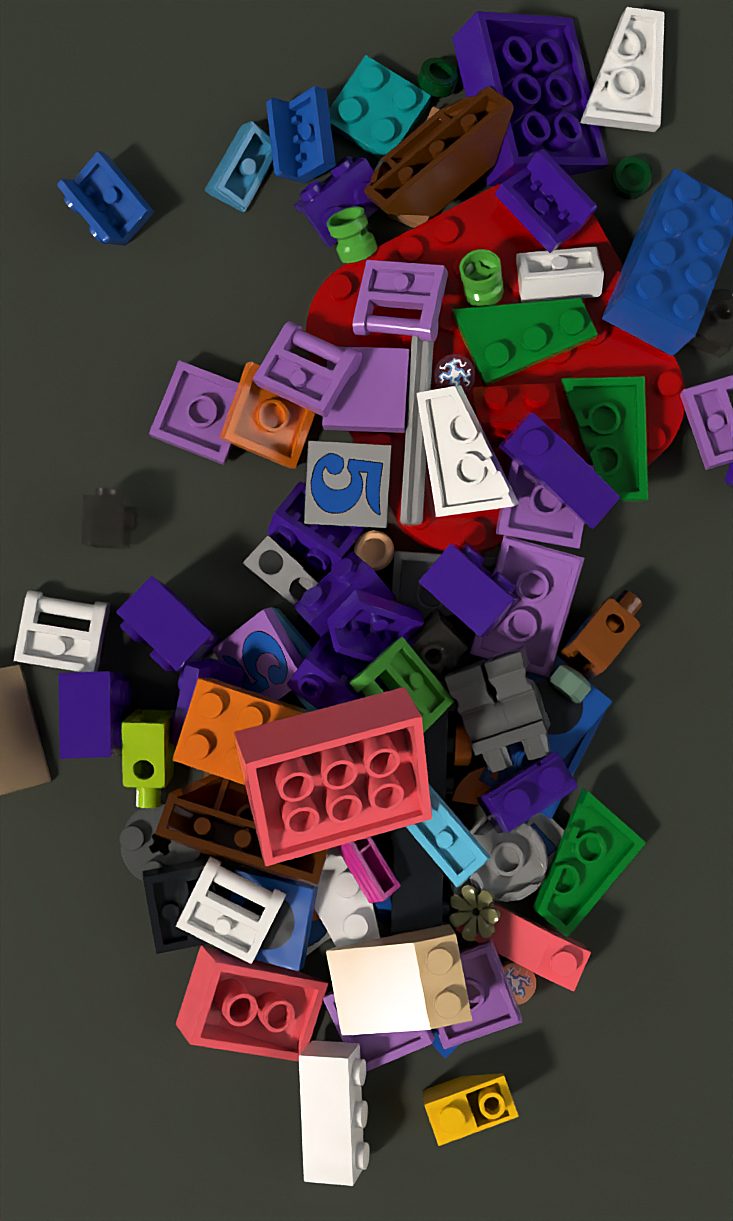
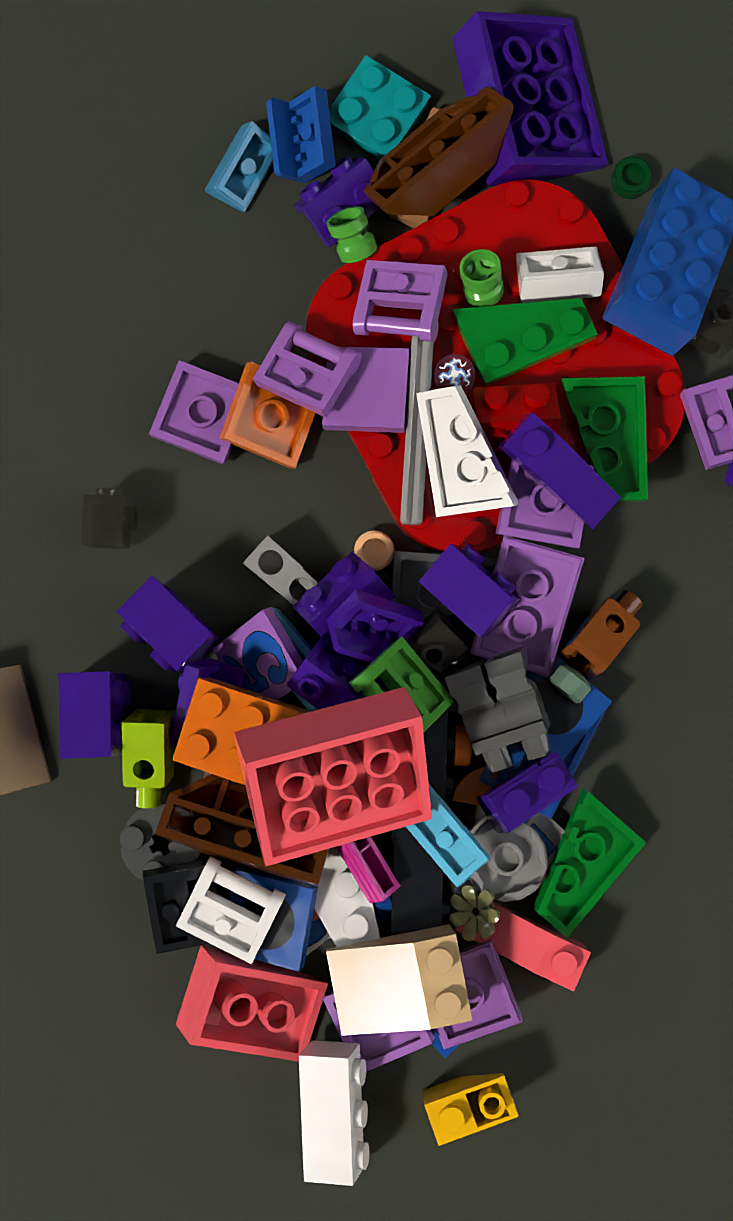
(58, 645): white plate -> none
(106, 201): blue bracket -> none
(316, 543): dark purple bracket -> none
(347, 484): tile -> none
(438, 77): dark green tile -> none
(521, 981): tile -> none
(546, 201): dark purple bracket -> none
(631, 75): white wing -> none

